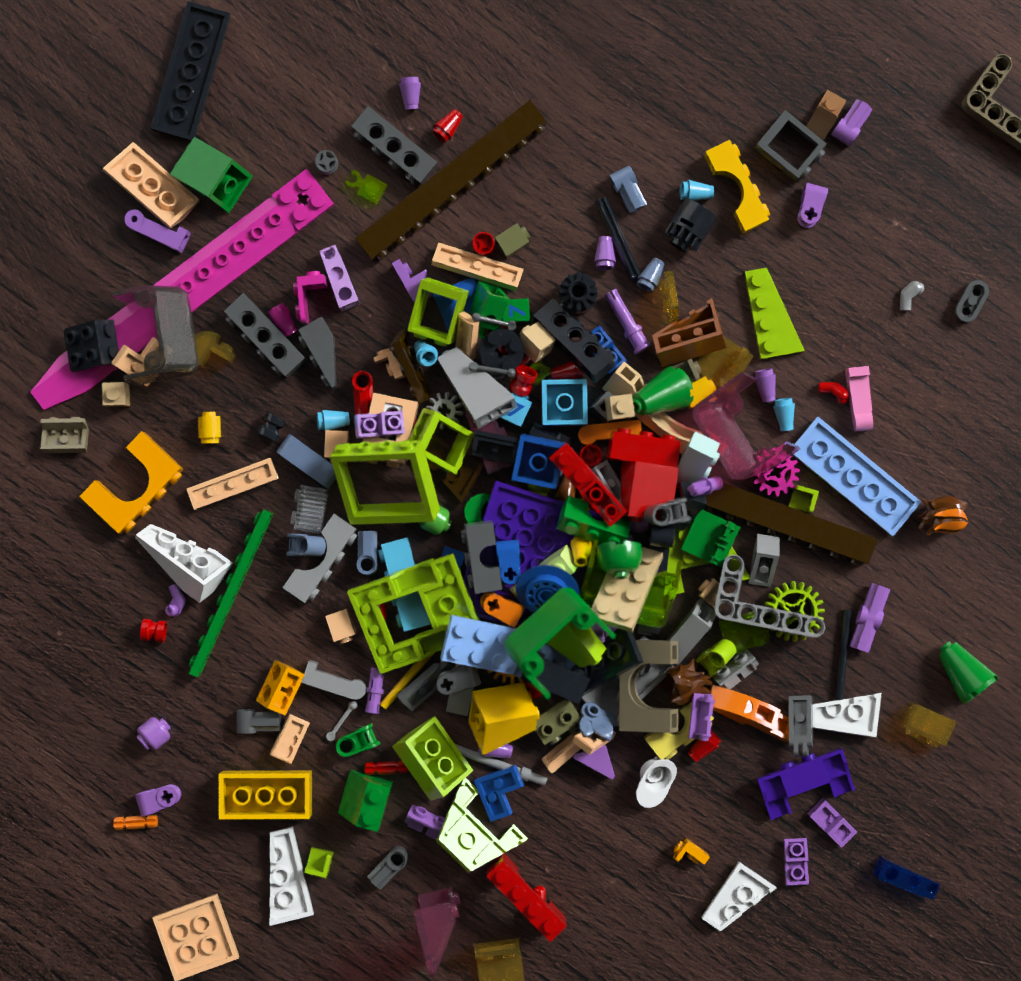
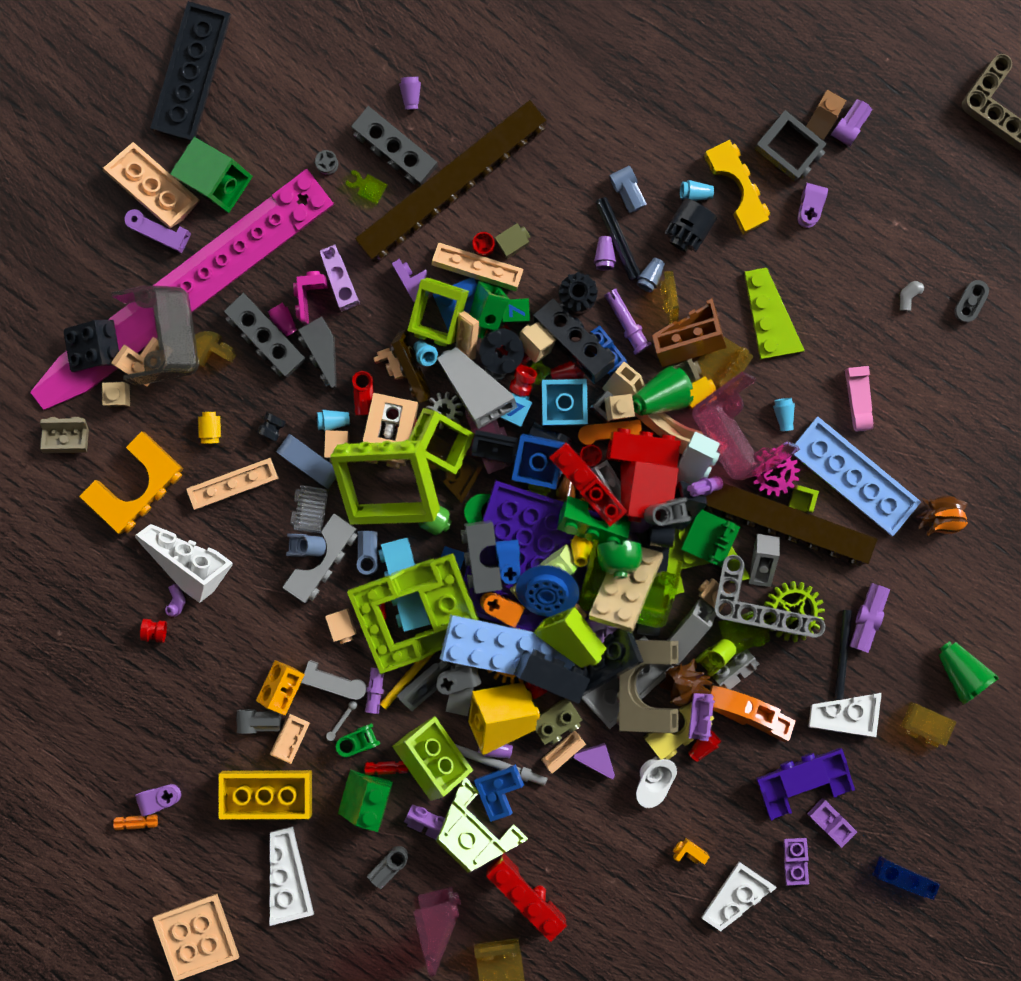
(153, 733): medium lavender head -> none
(226, 601): green plate -> none
(319, 862): lime panel -> none
(379, 424): medium lavender slope -> none
(447, 126): red cone -> none
(473, 366): dark grey hinge -> none
(511, 324): dark grey hinge -> none
(543, 625): green windscreen -> none
(590, 743): light nougat plate -> none
(597, 721): sand blue plate -> none
(766, 384): medium lavender cone -> none
(800, 724): dark grey hinge -> none
(835, 388): red arm -> none

